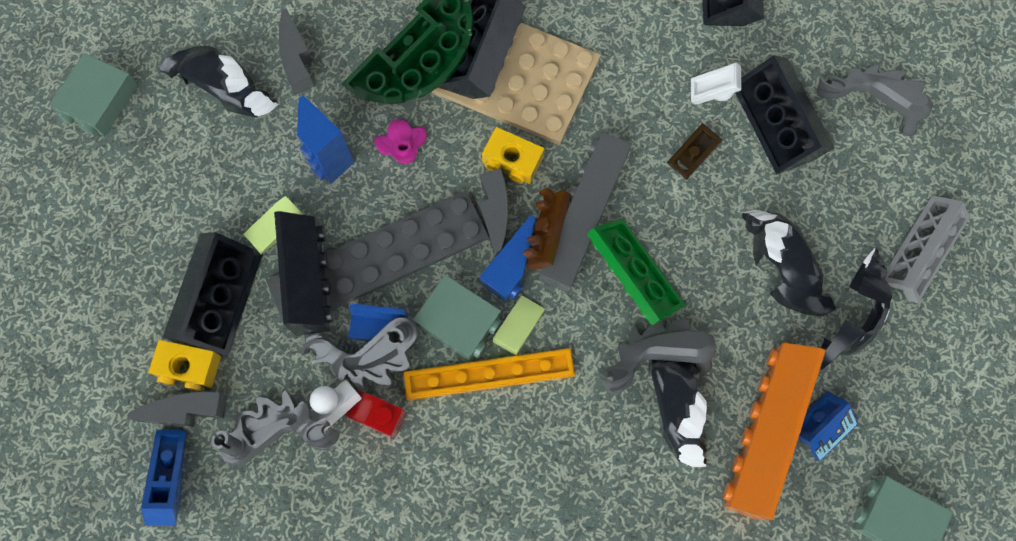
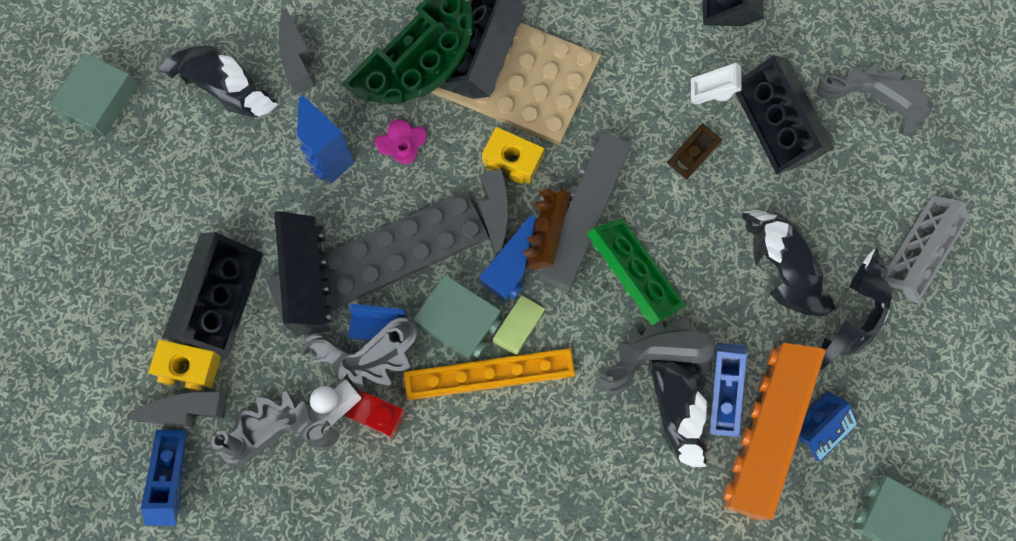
(263, 232): yellowish green slope -> none
(728, 389): none -> slope

